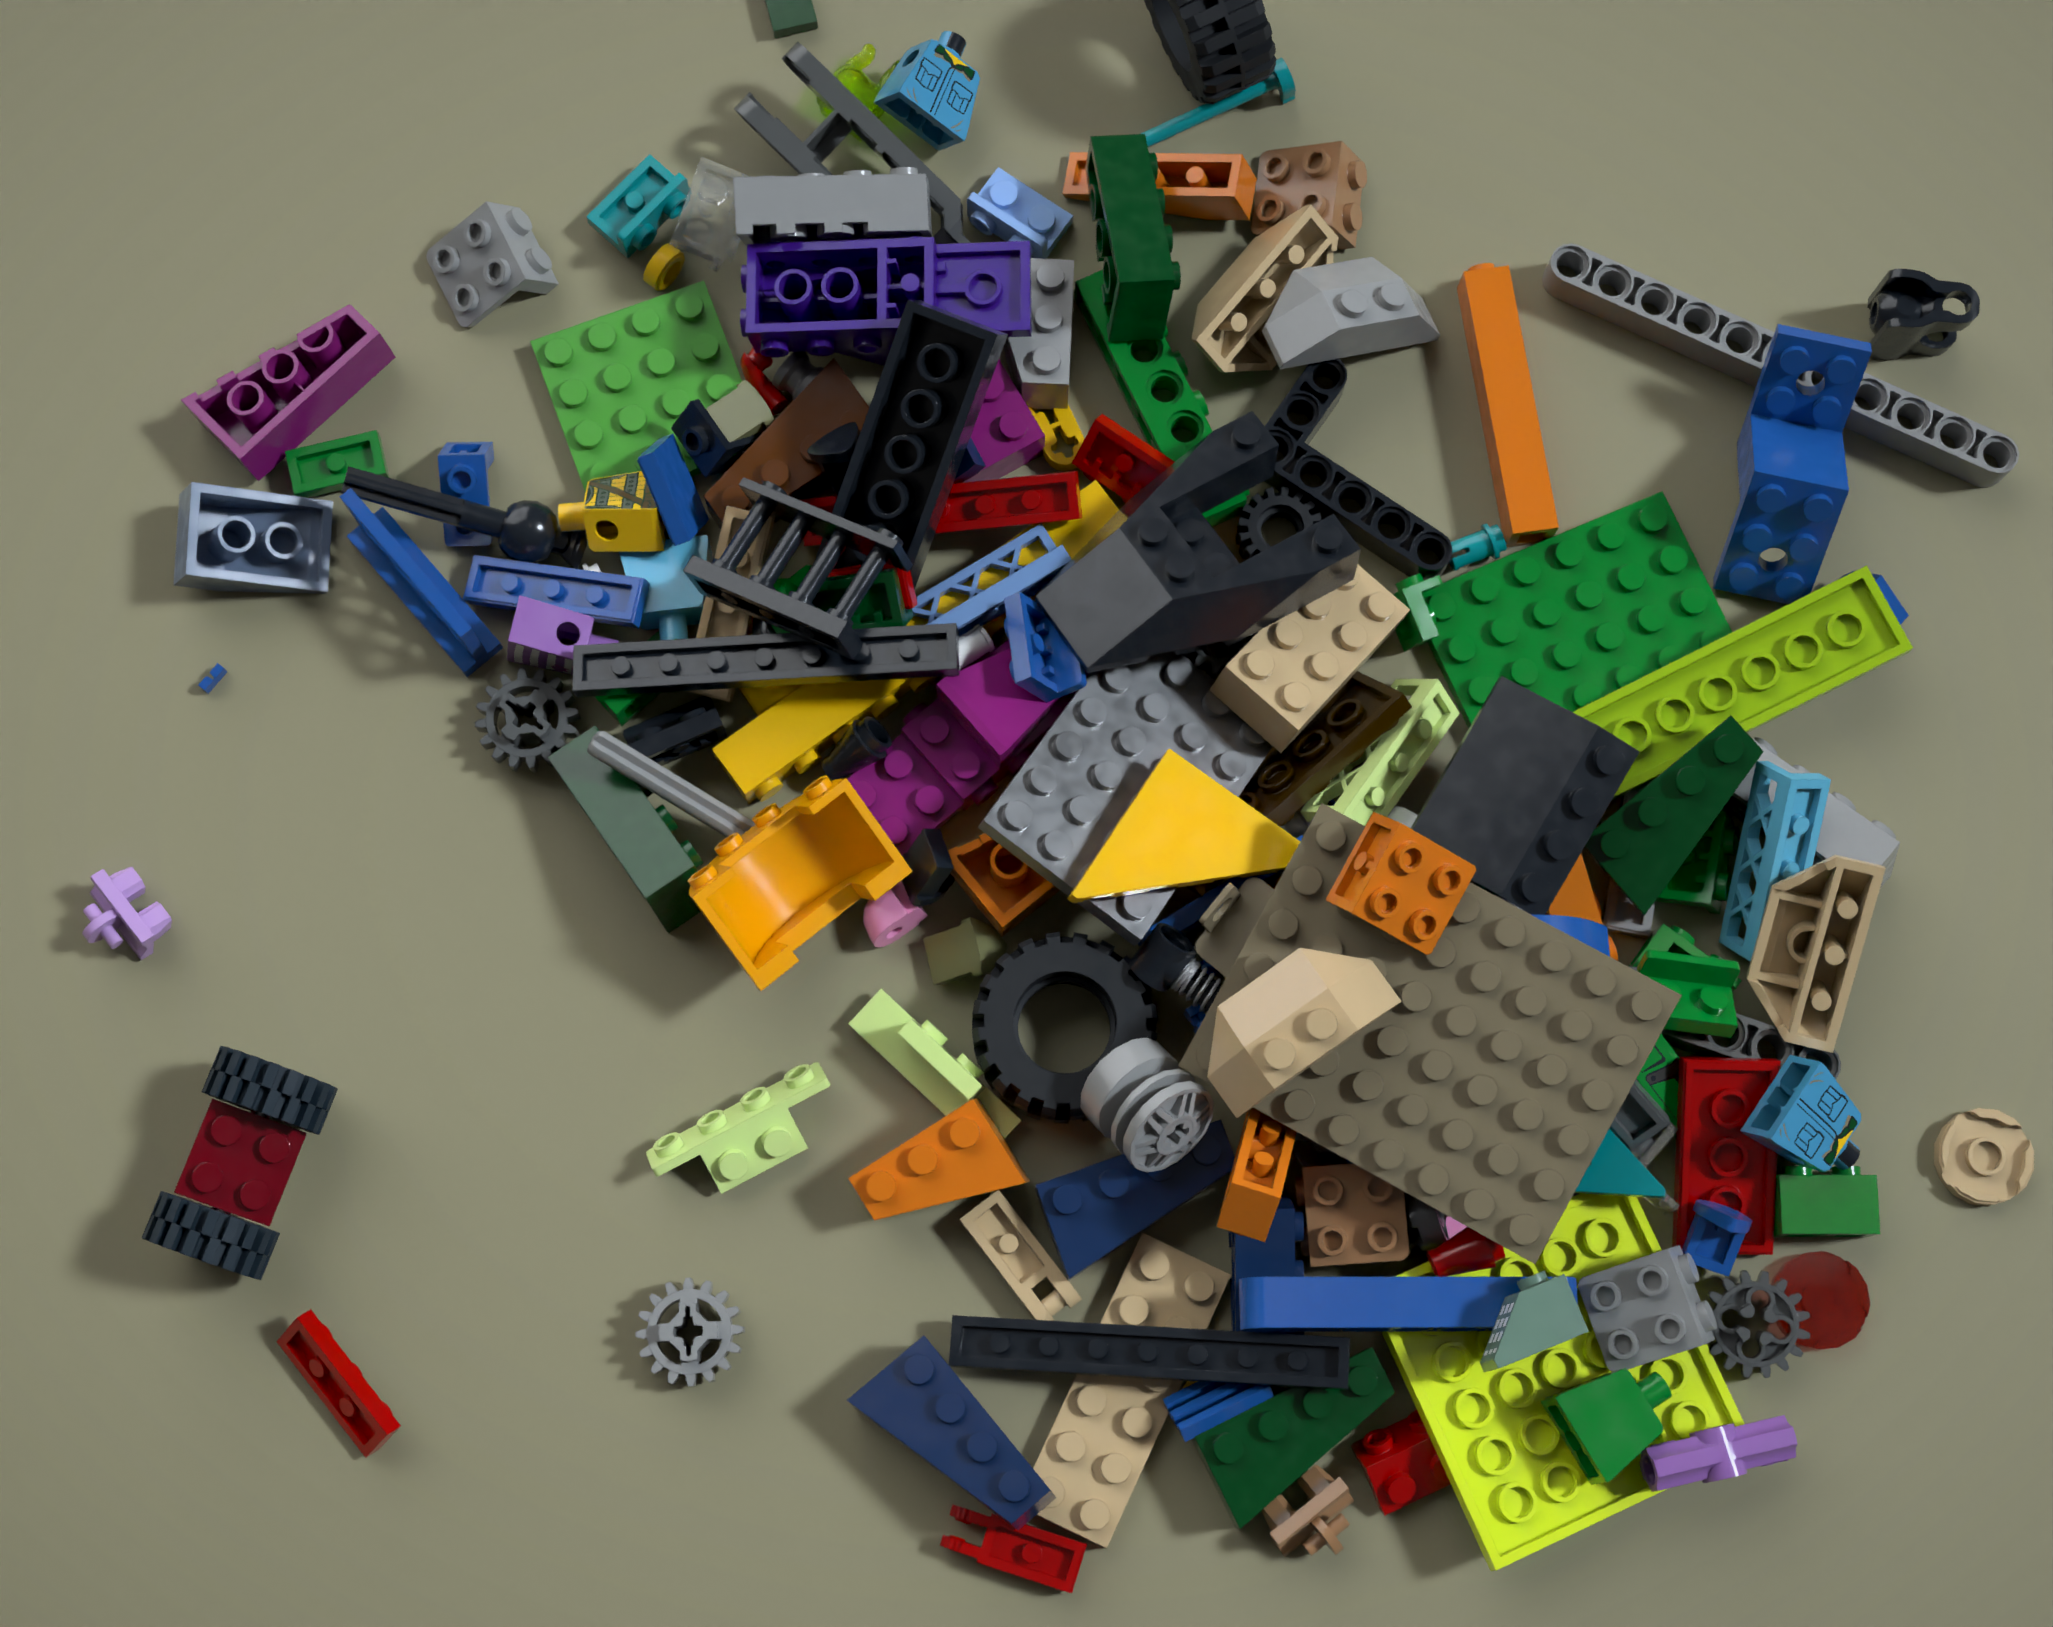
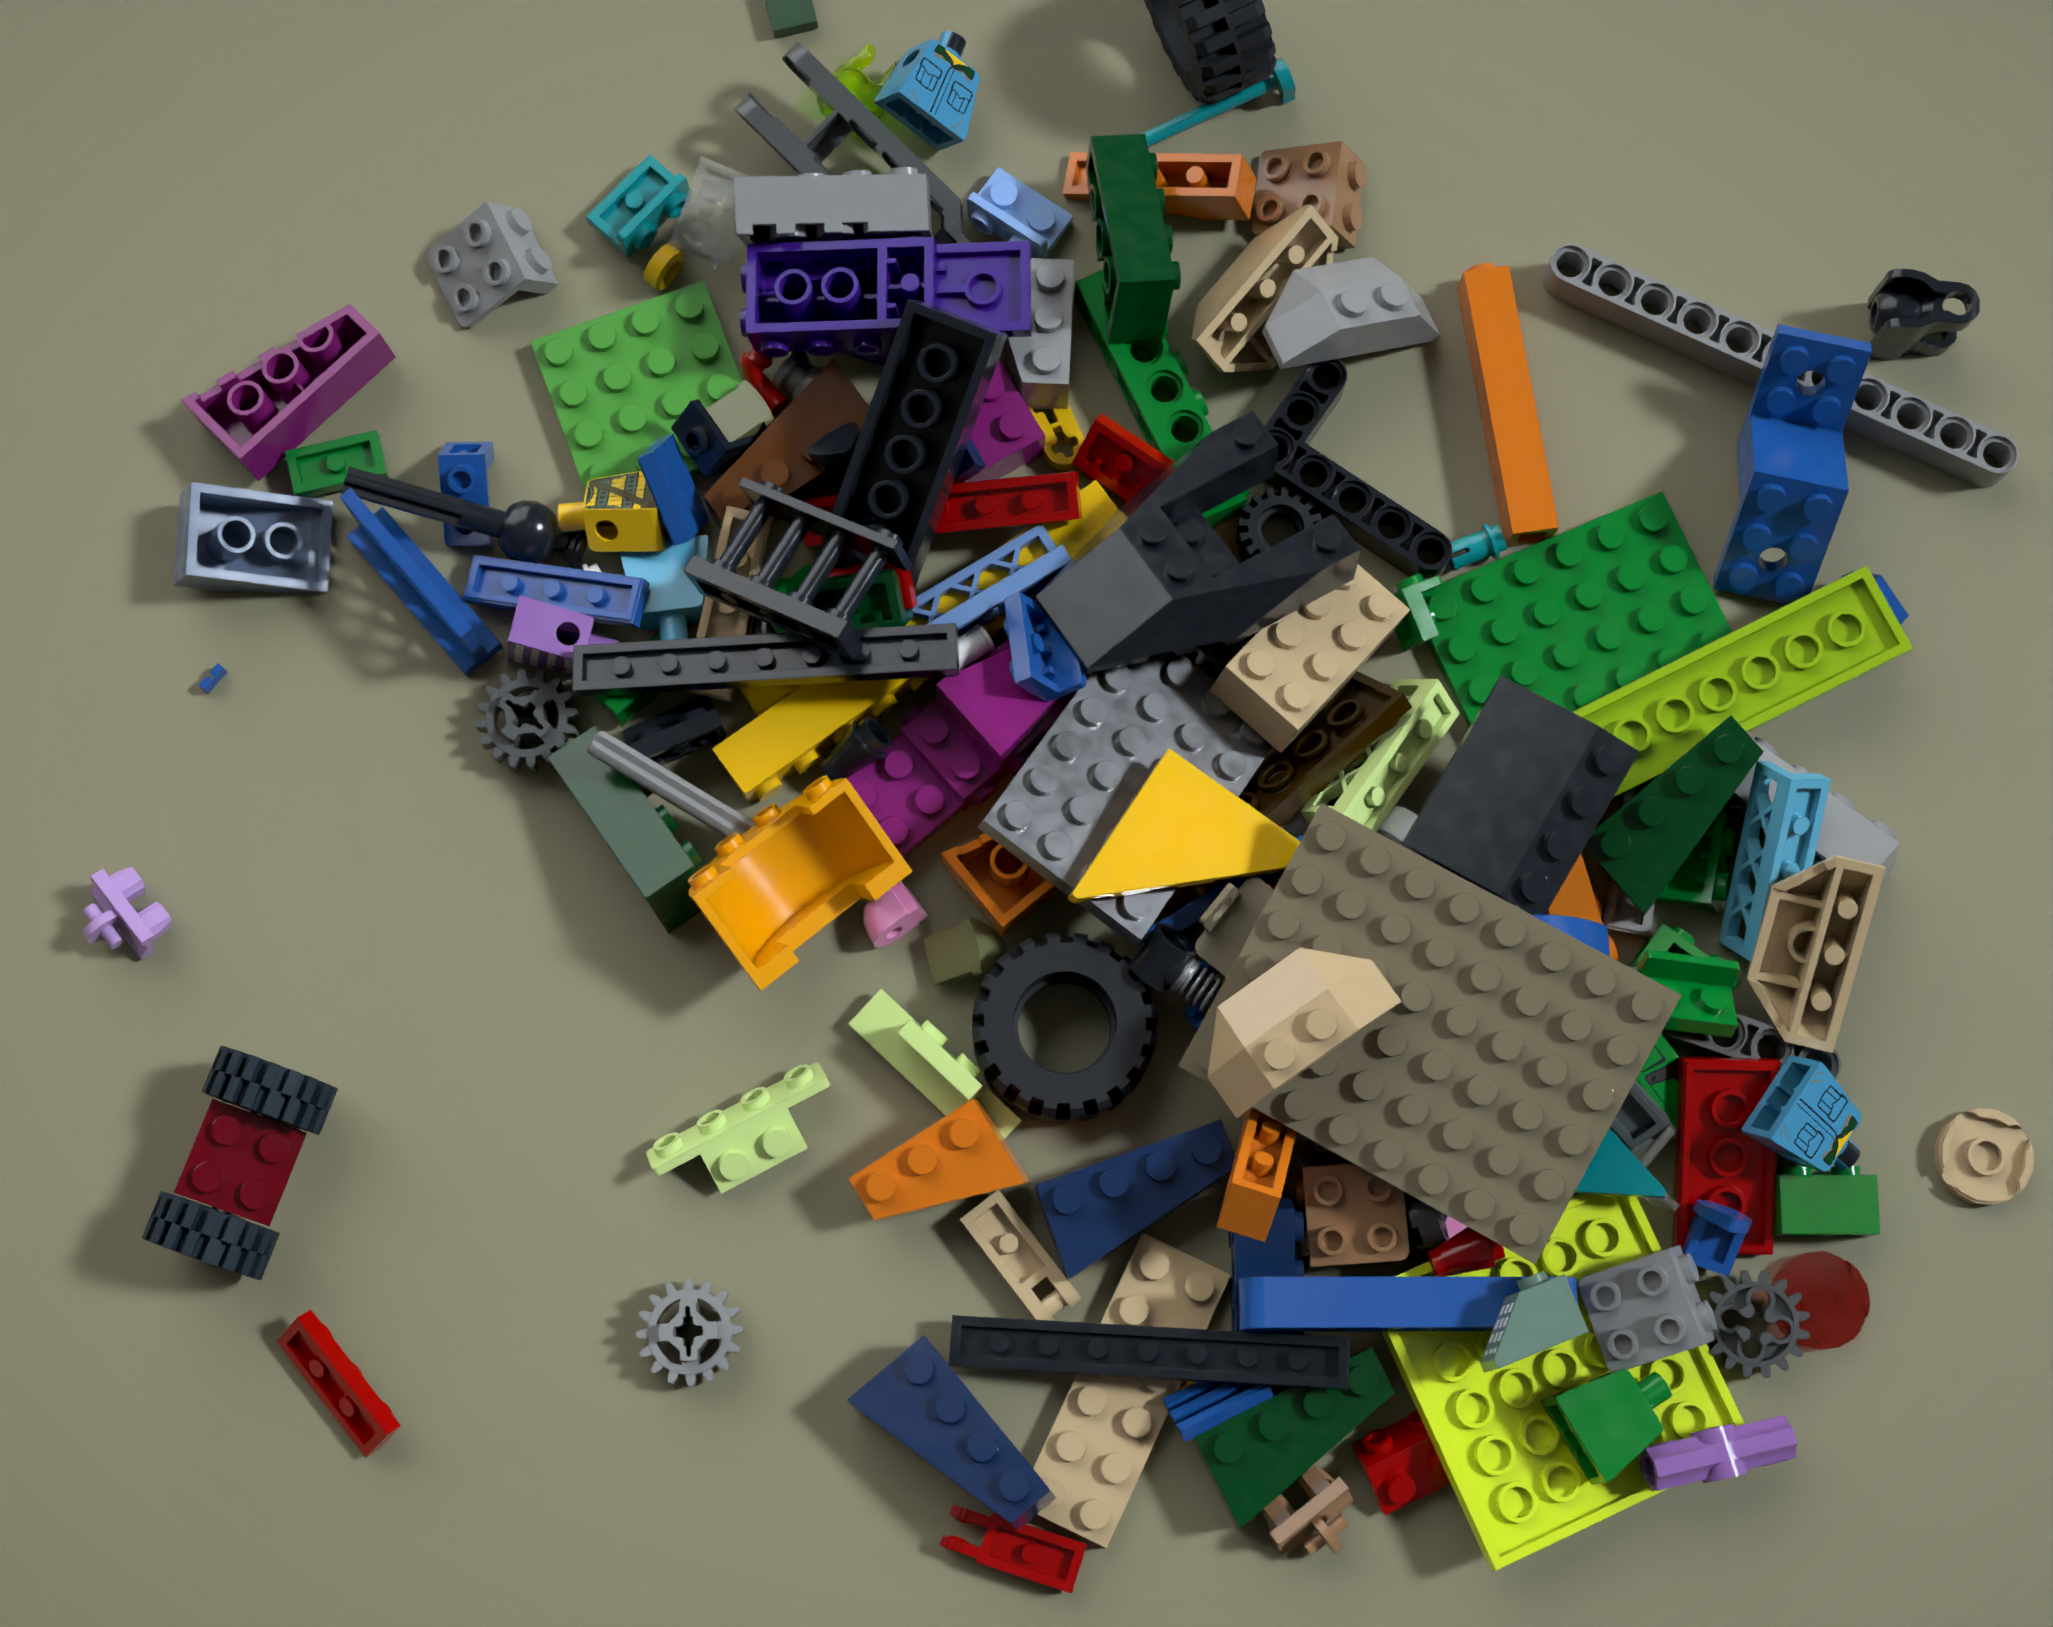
(930, 868): black tile -> none
(1146, 1104): light grey wheel -> none
(1401, 883): orange bracket -> none

